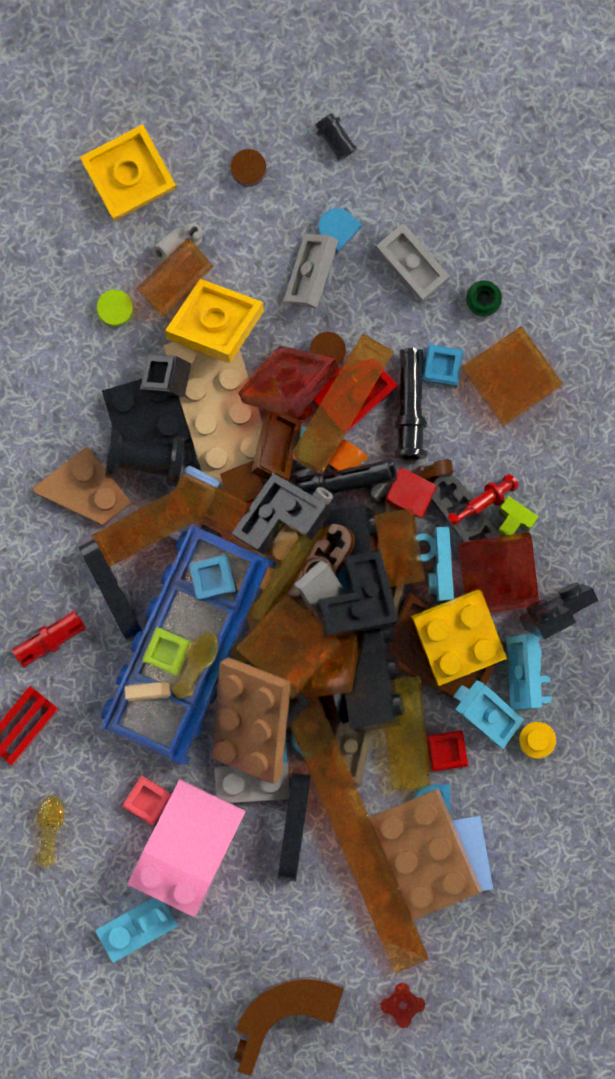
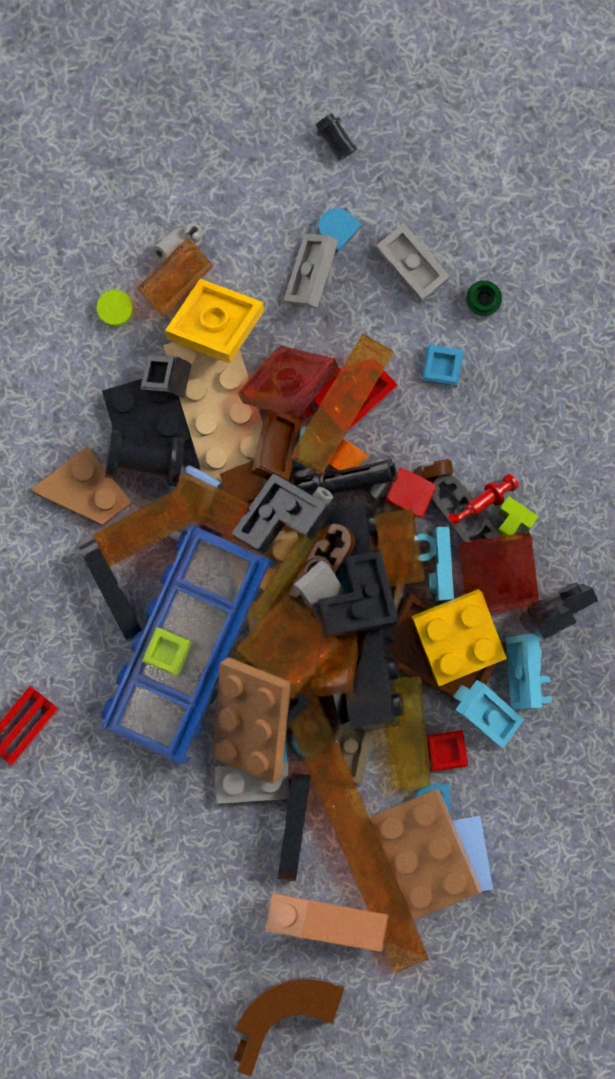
(49, 639): red pin -> none
(50, 819): clear yellow piece -> none
(128, 172): yellow plate -> none
(136, 928): medium azure plate -> none
(147, 691): tan tile -> none
(147, 800): coral tile -> none
(186, 848): bright pink slope -> none
(200, 655): clear yellow piece -> none
(212, 577): dark azure tile -> none
(248, 167): reddish brown tile -> none
(326, 922): none -> nougat slope
(329, 345): reddish brown tile -> none
(402, 994): clear red plate -> none
(410, 422): black pin -> none
(512, 376): clear orange plate -> none
(537, 740): yellow plate -> none

